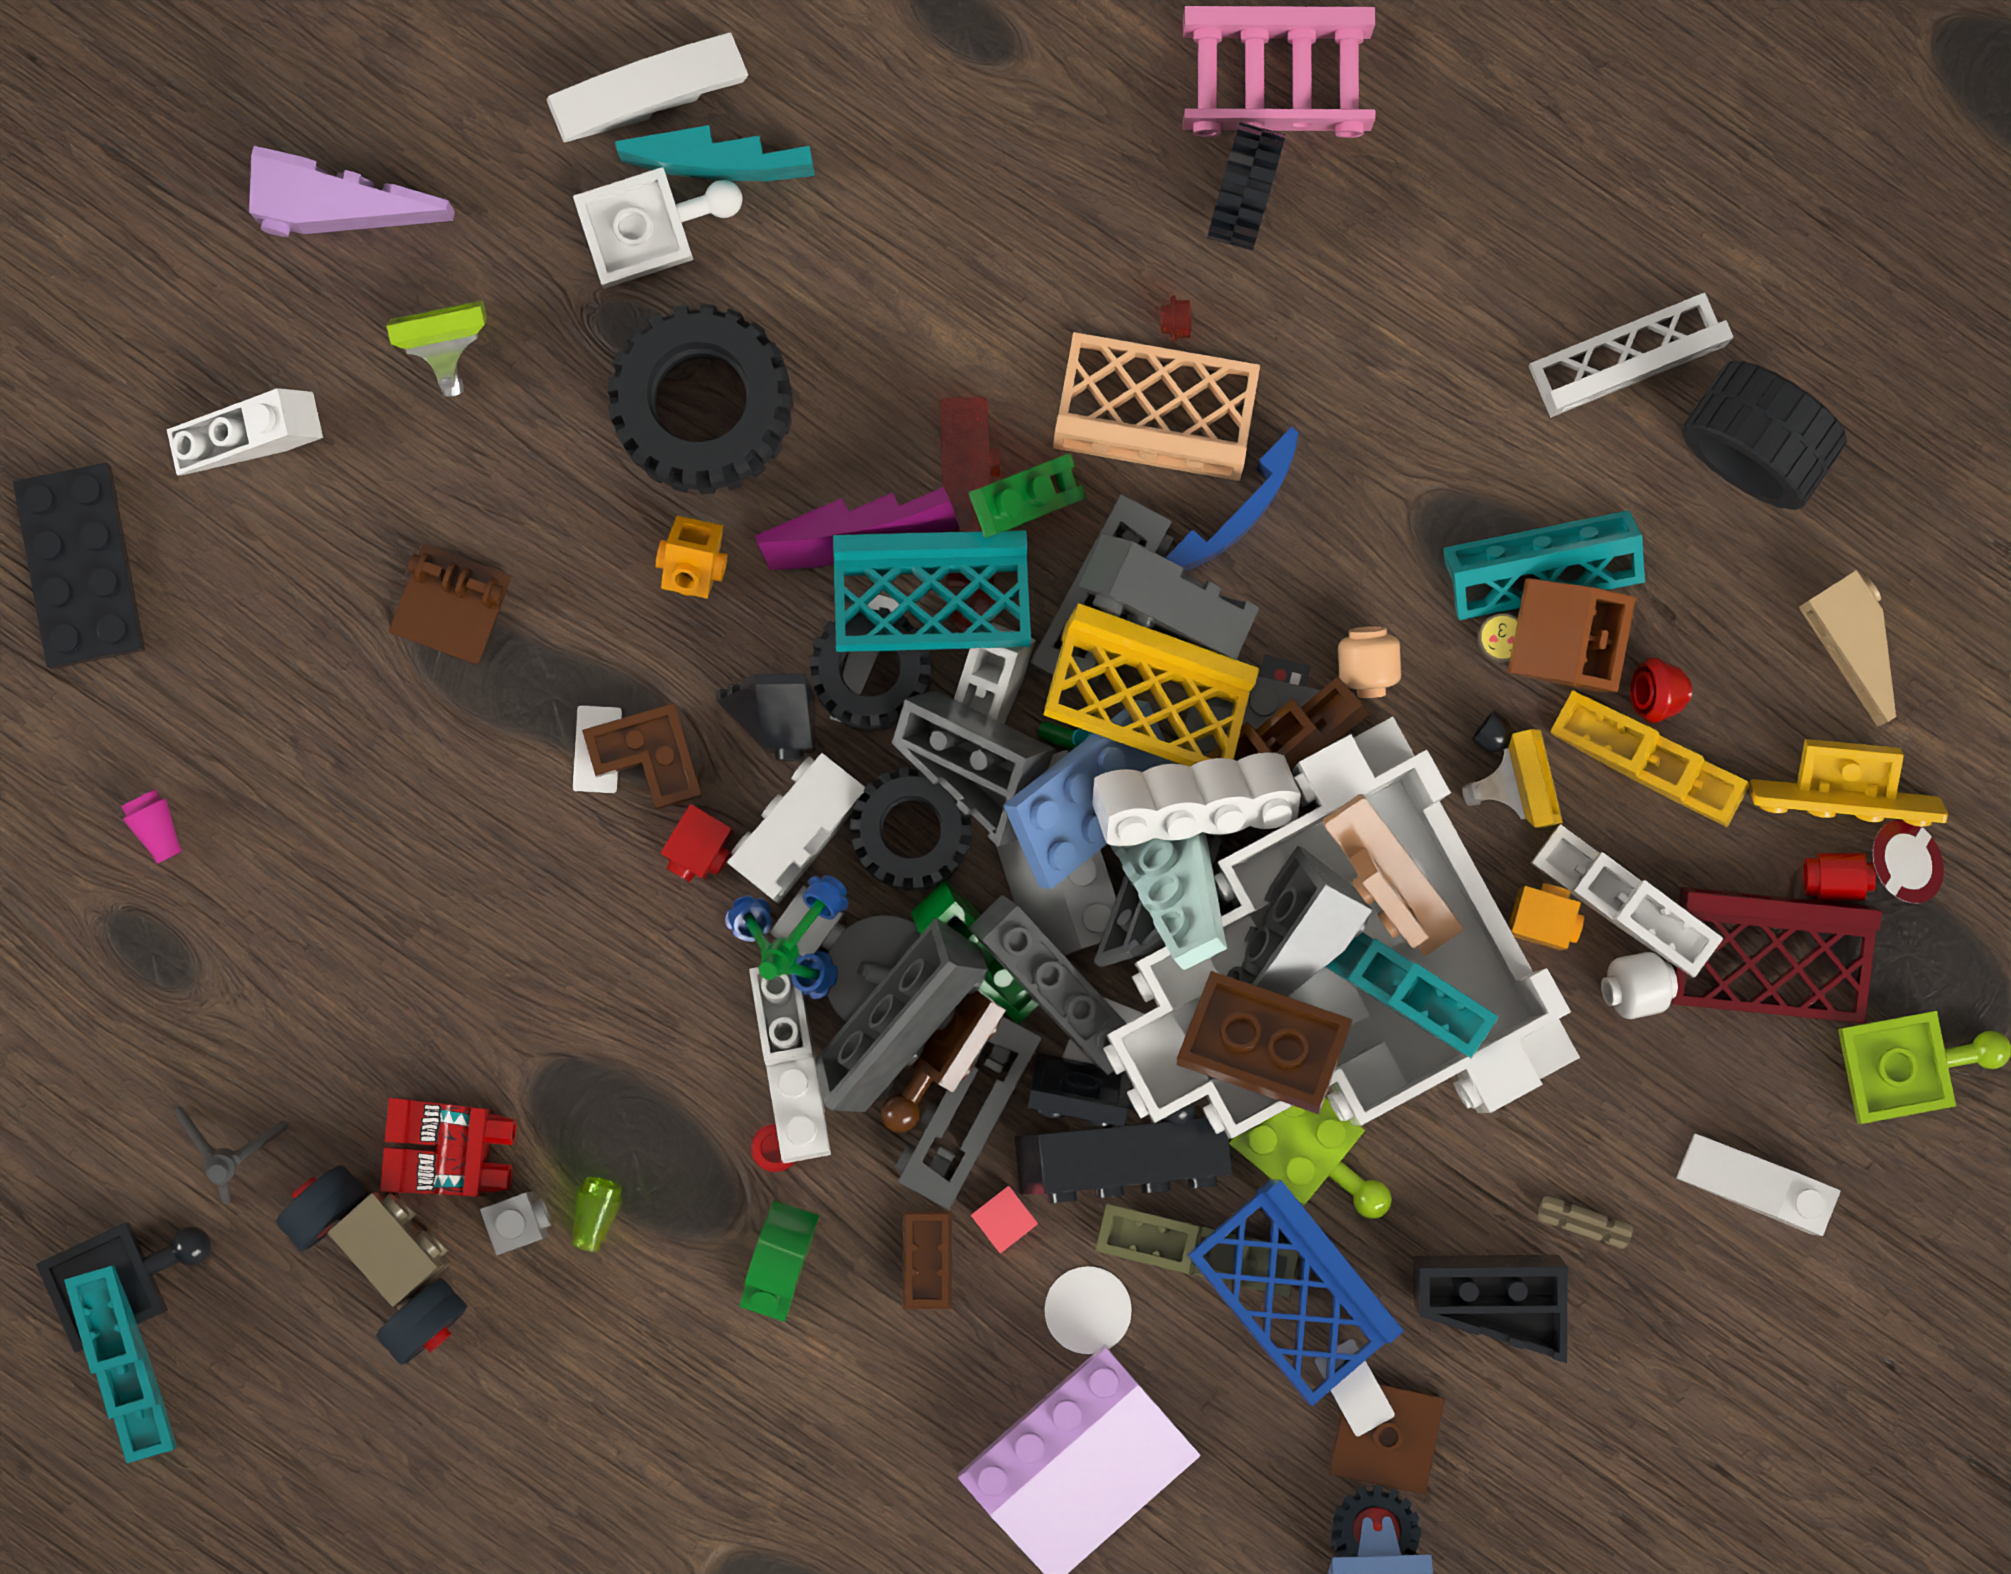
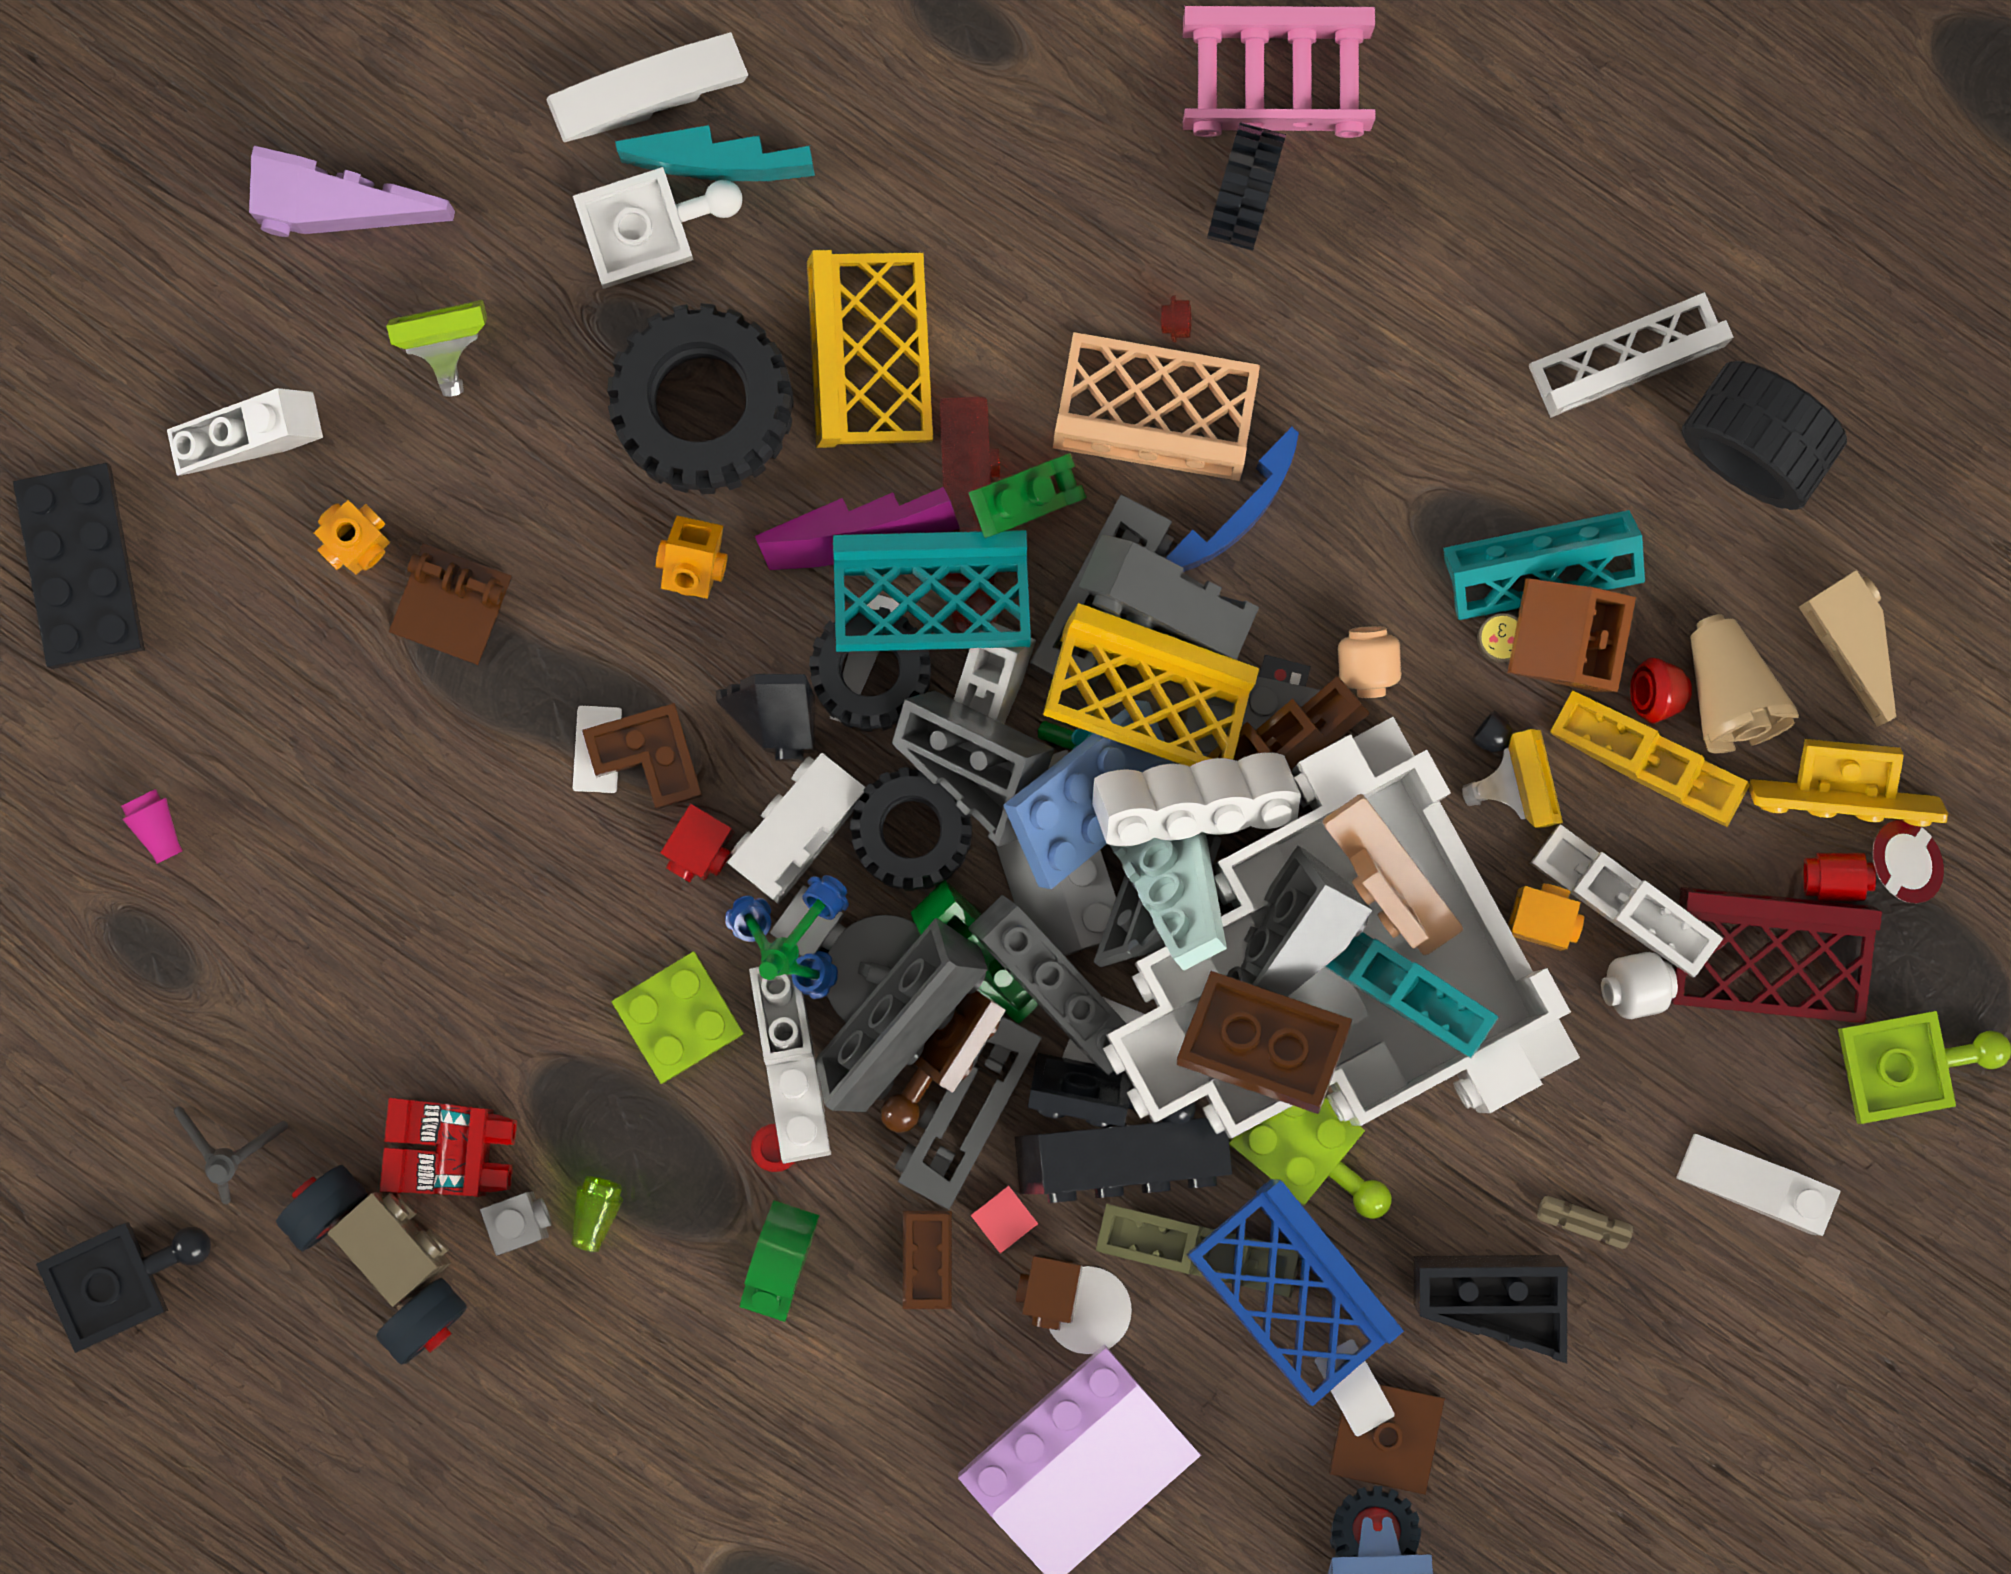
(120, 1363): teal slope -> none
(363, 549): none -> light orange brick
(677, 1017): none -> lime plate
(828, 348): none -> yellow fence
(1050, 1291): none -> reddish brown brick
(1736, 688): none -> tan cone

